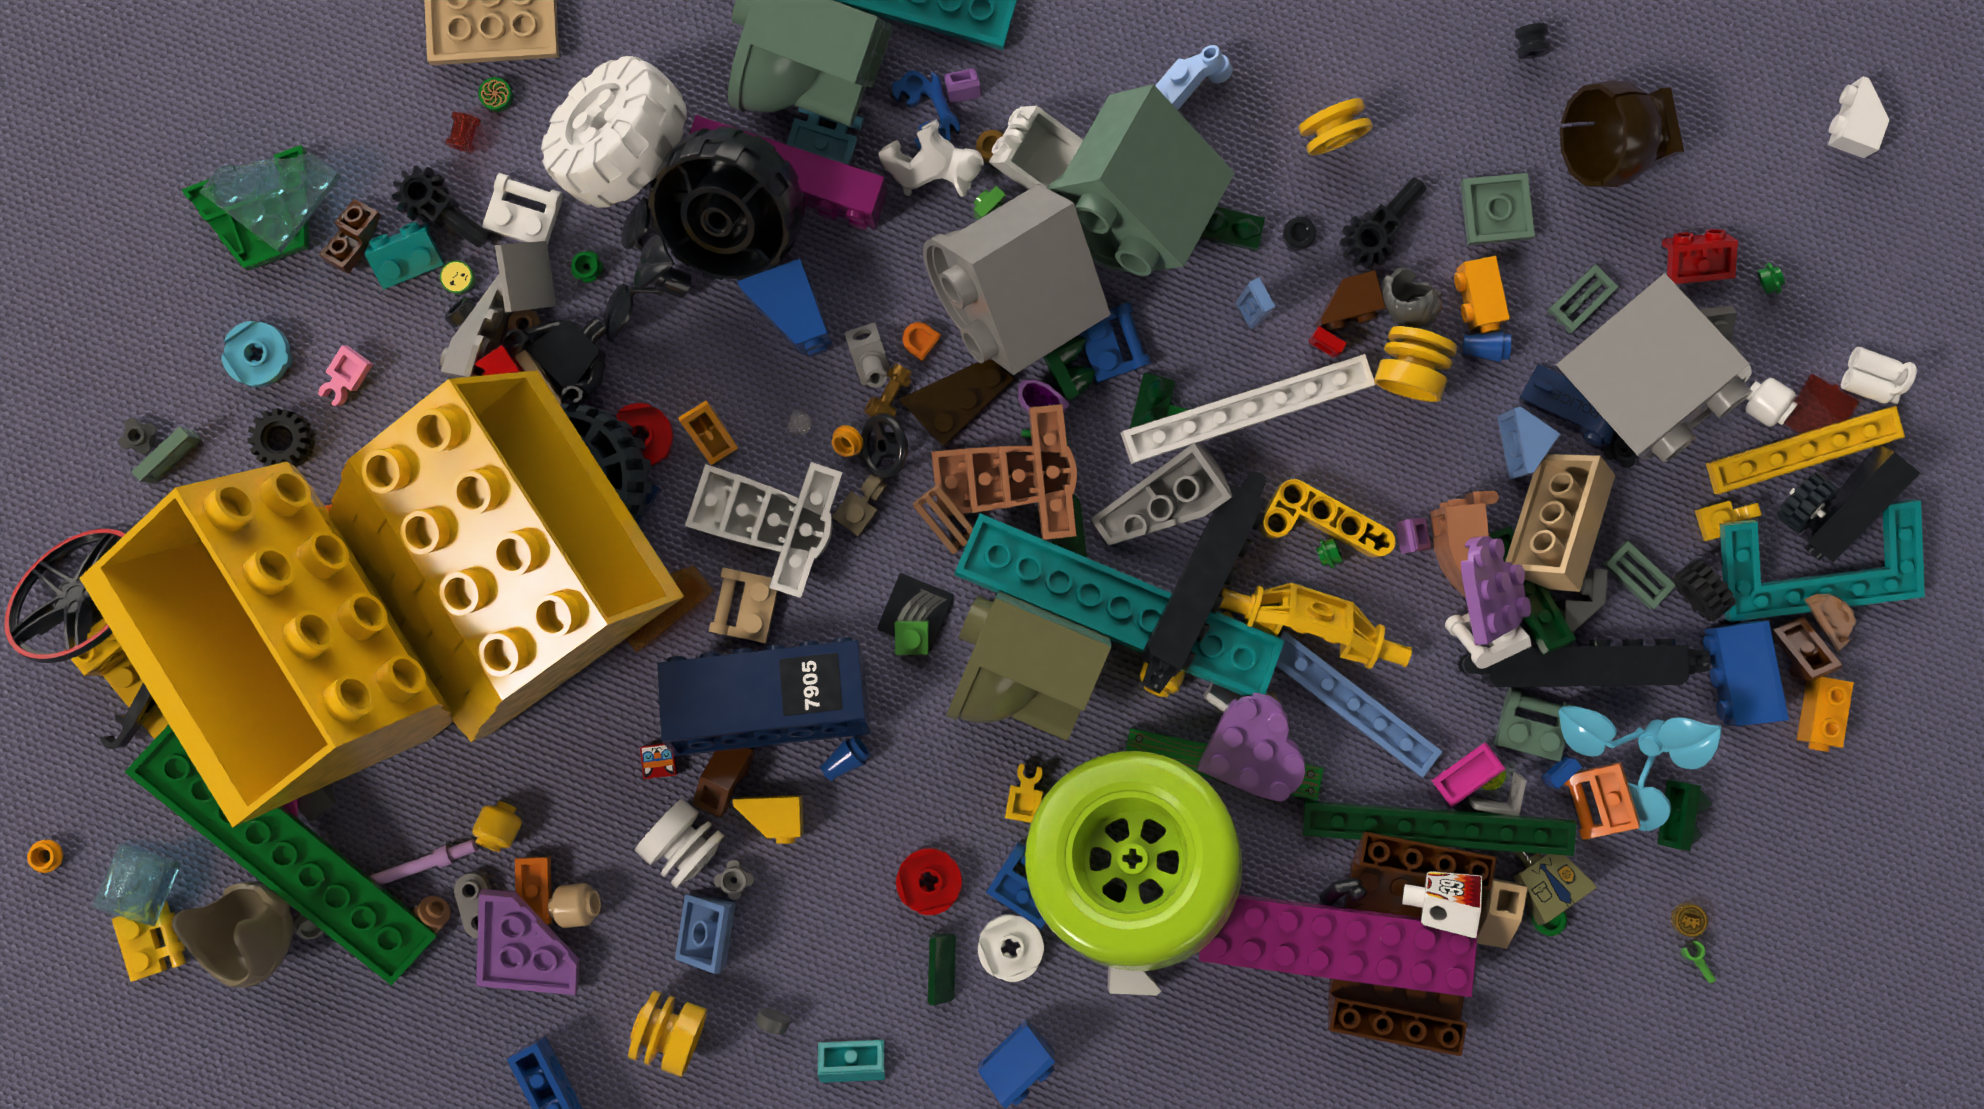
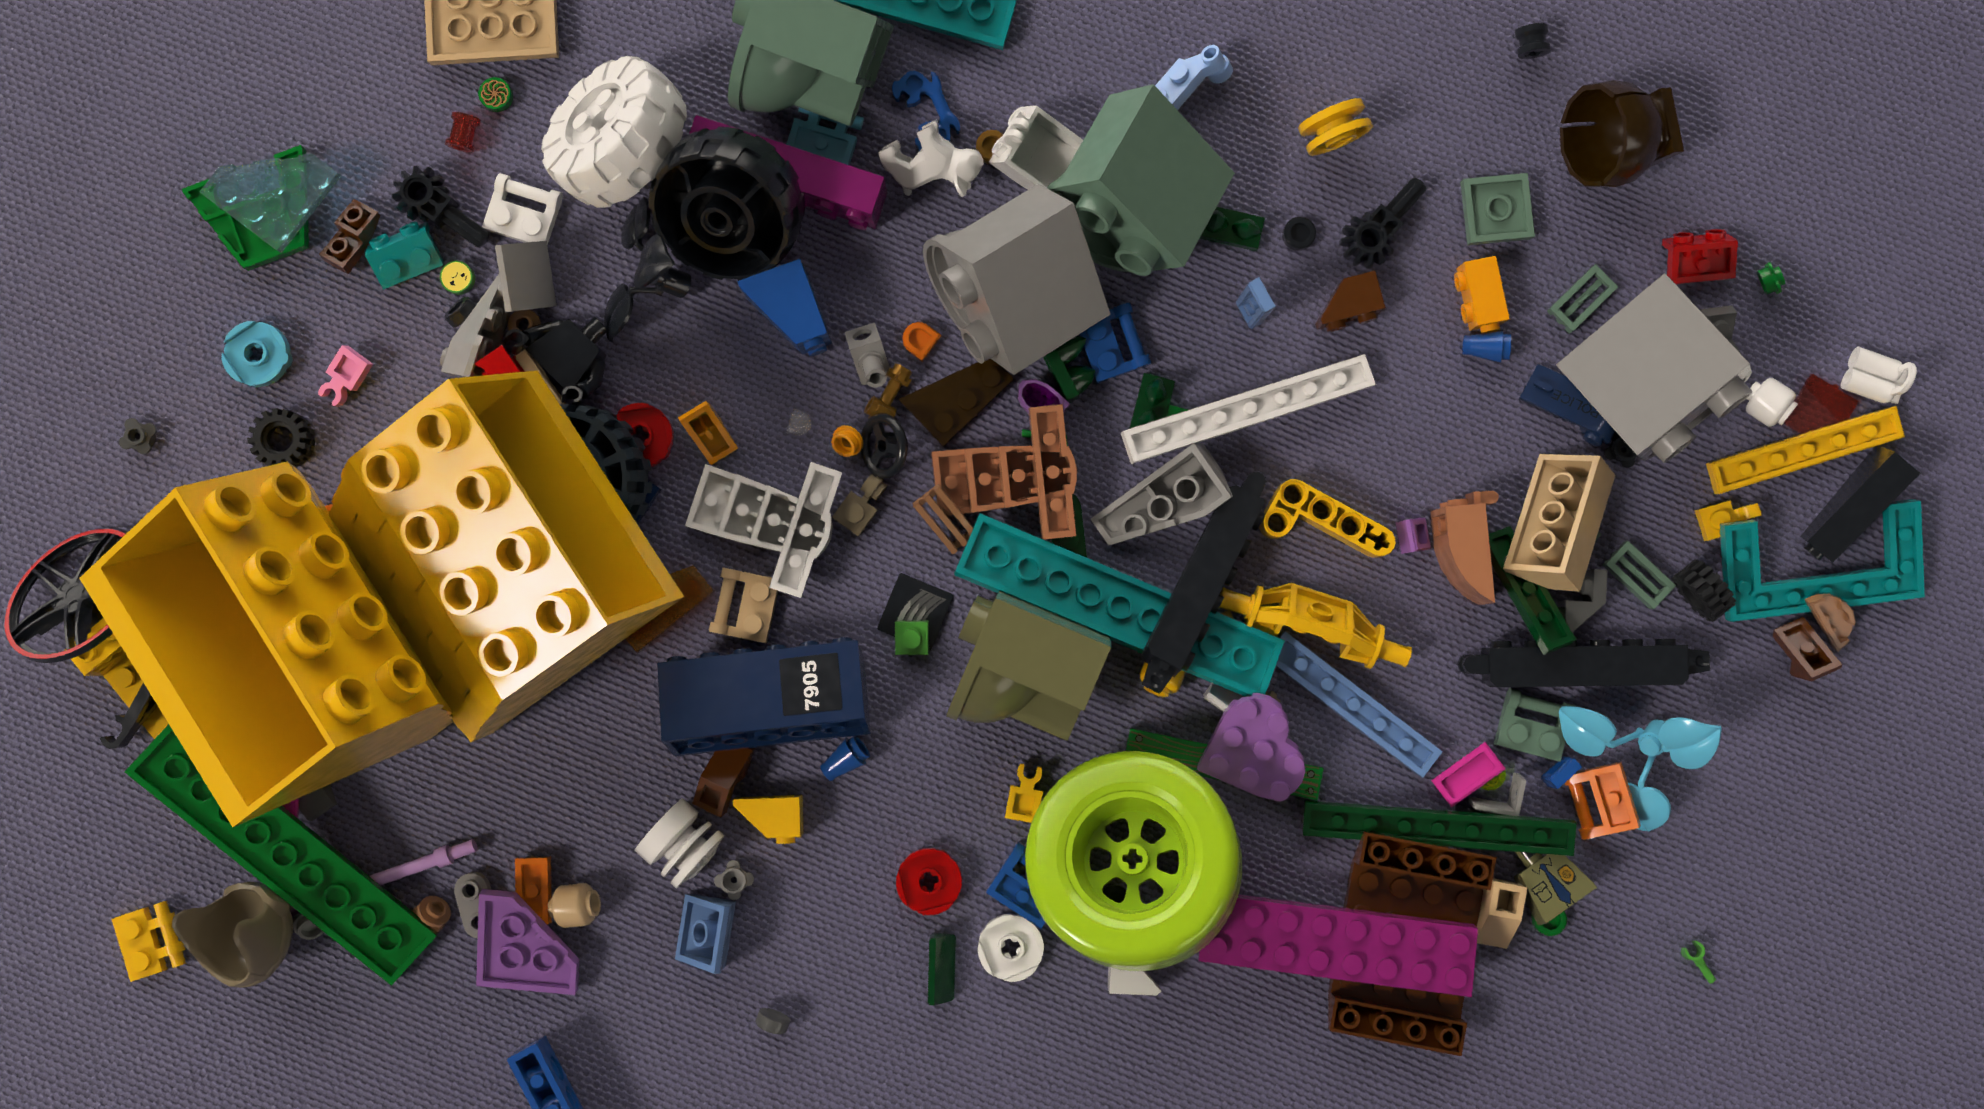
(36, 859): light orange plate -> none
(136, 885): clear light blue slope -> none
(166, 455): sand green tile -> none
(497, 826): yellow head -> none
(582, 259): green plate -> none
(657, 761): tile -> none
(667, 1033): yellow wheel -> none
(851, 1061): teal slope -> none
(962, 85): medium lavender slope -> none
(988, 202): bright green plate -> none
(1017, 1064): blue slope -> none
(1327, 342): red tile -> none
(1329, 553): green plate -> none
(1342, 887): black arm -> none
(1409, 301): dark grey hair -> none
(1416, 361): yellow wheel -> none
(1448, 902): white torso -> none
(1492, 590): medium lavender plate -> none
(1499, 649): white plate -> none
(1524, 441): medium blue slope -> none
(1685, 802): dark green tile -> none
(1689, 919): tile -> none
(1745, 673): blue slope -> none
(1807, 503): black wheel -> none
(1825, 713): light orange brick -> none
(1861, 120): white slope -> none

